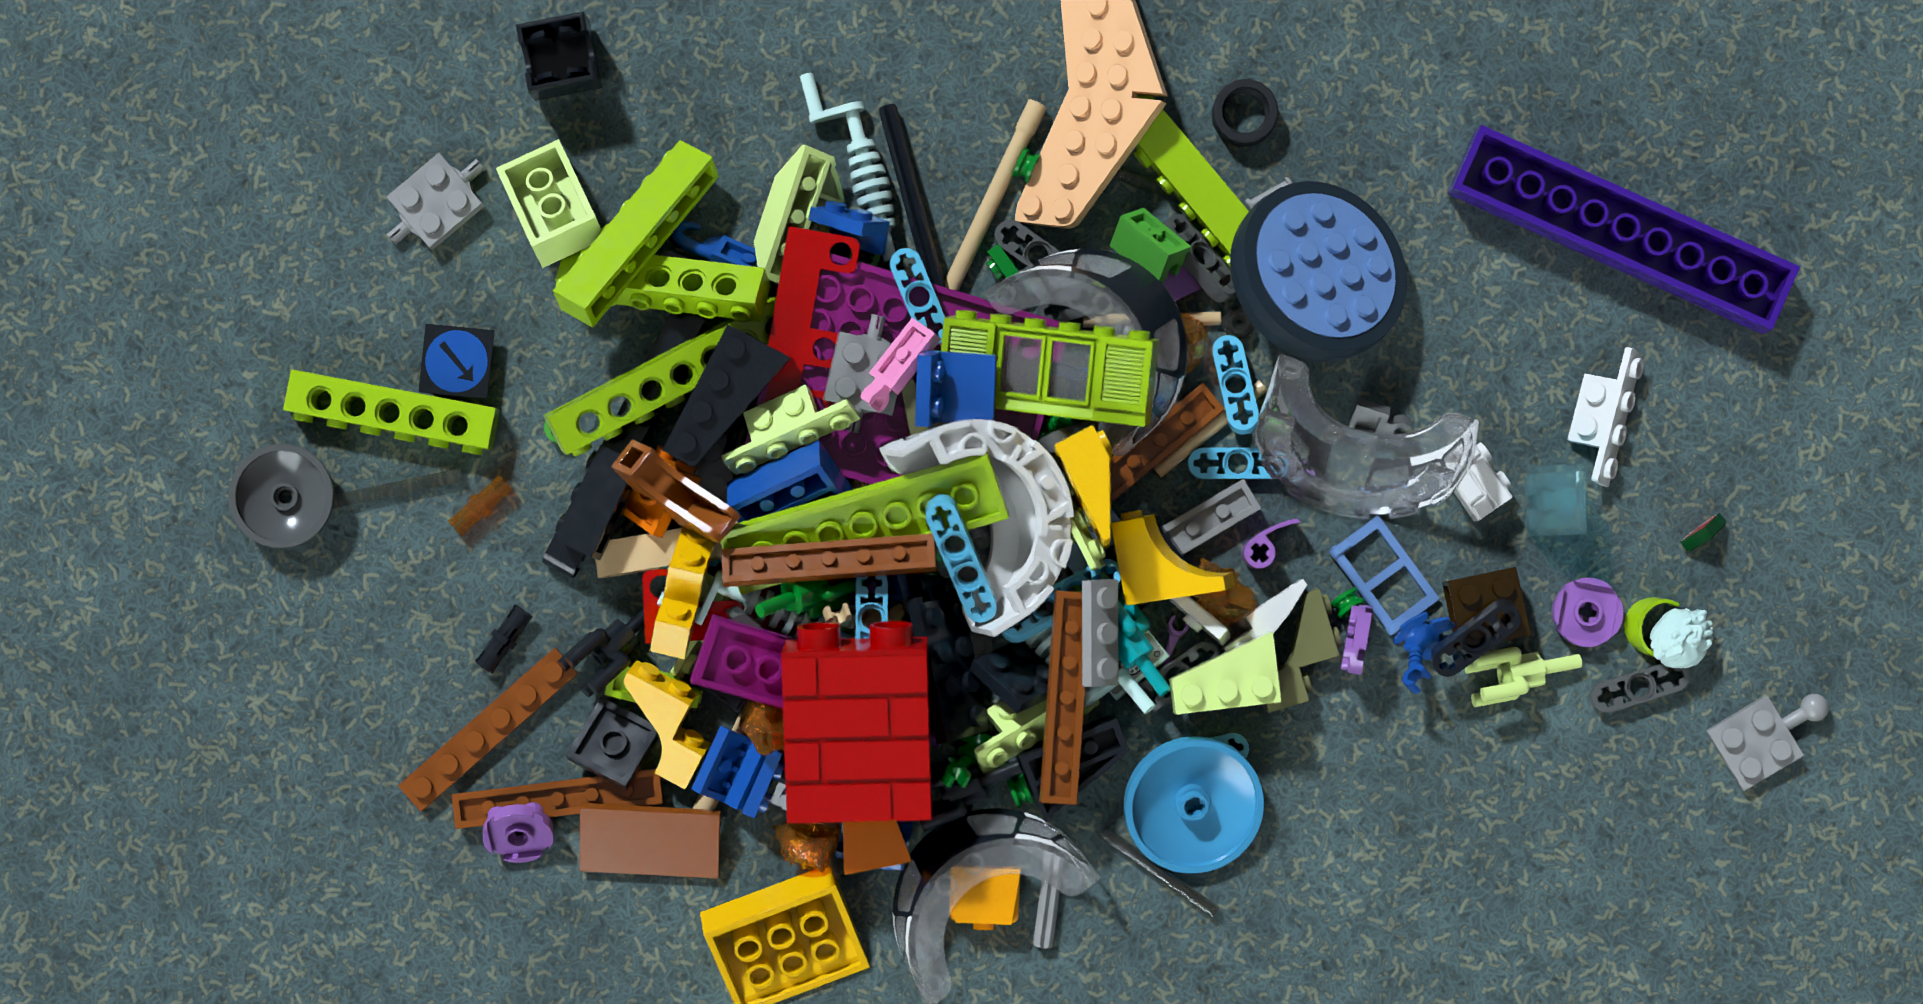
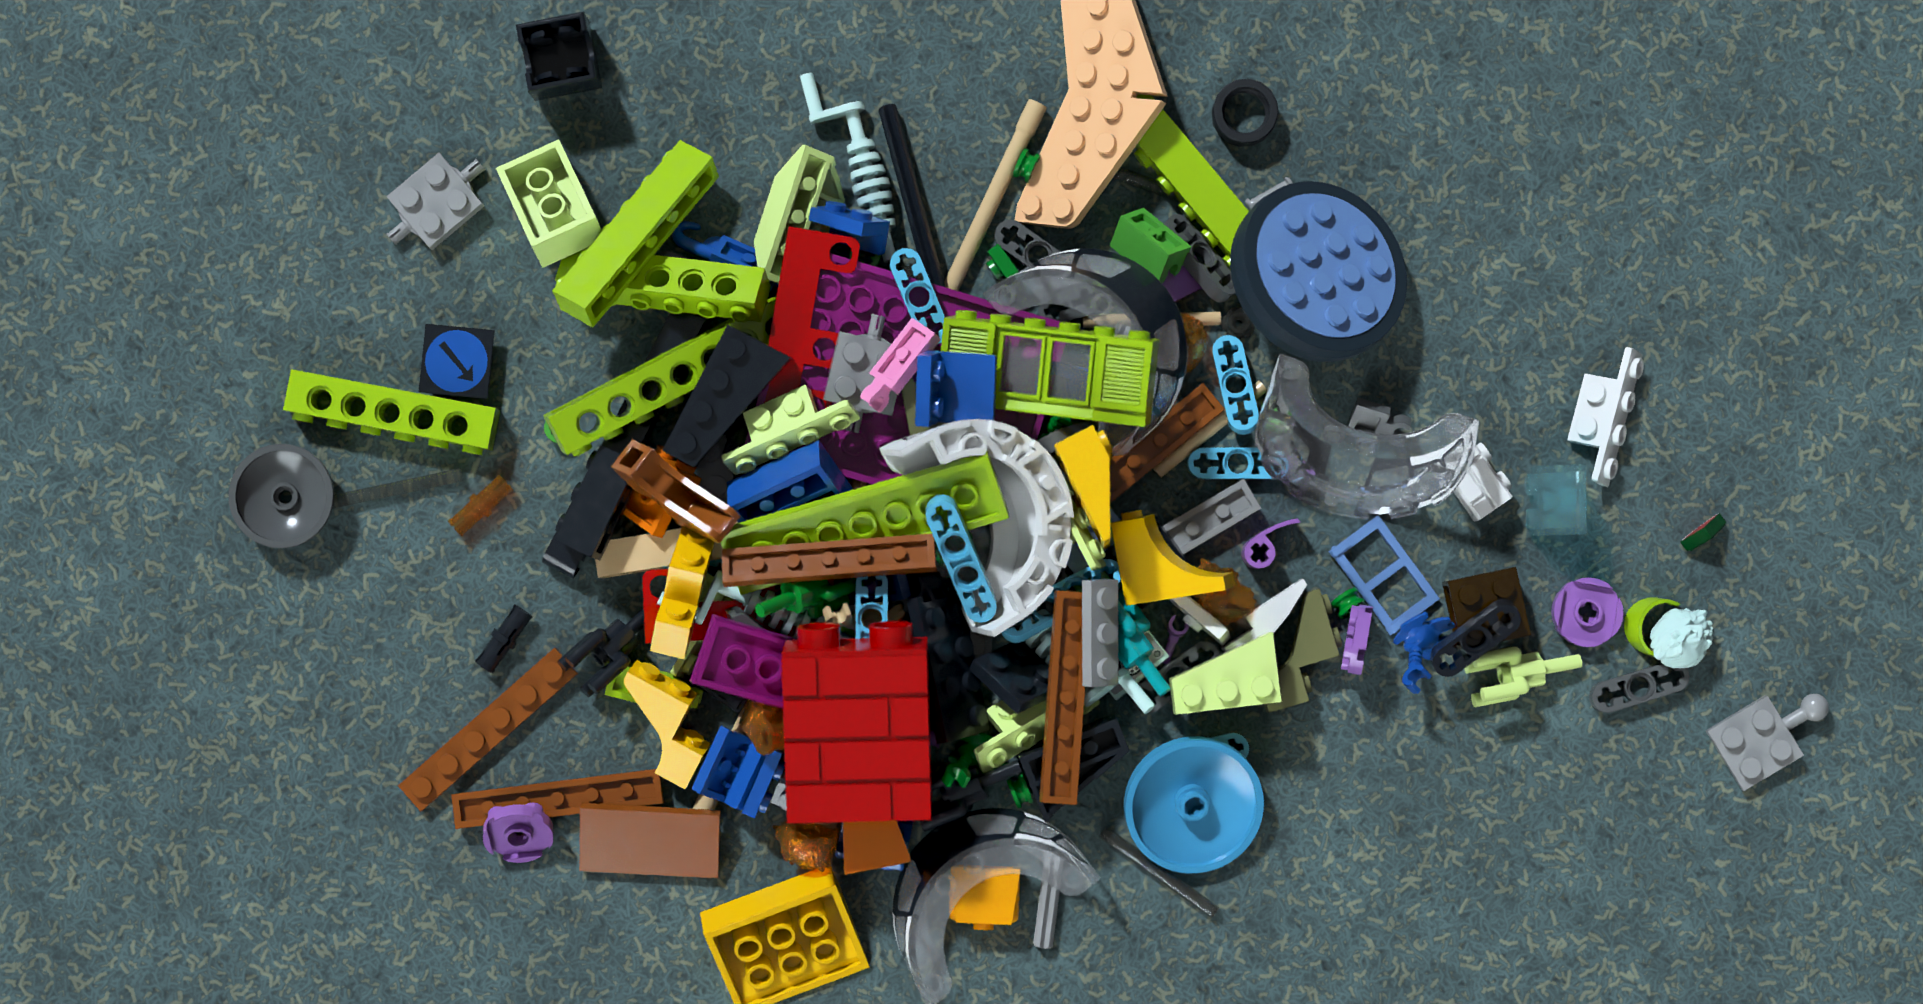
(613, 743): black plate -> none
(1623, 230): dark purple brick -> none

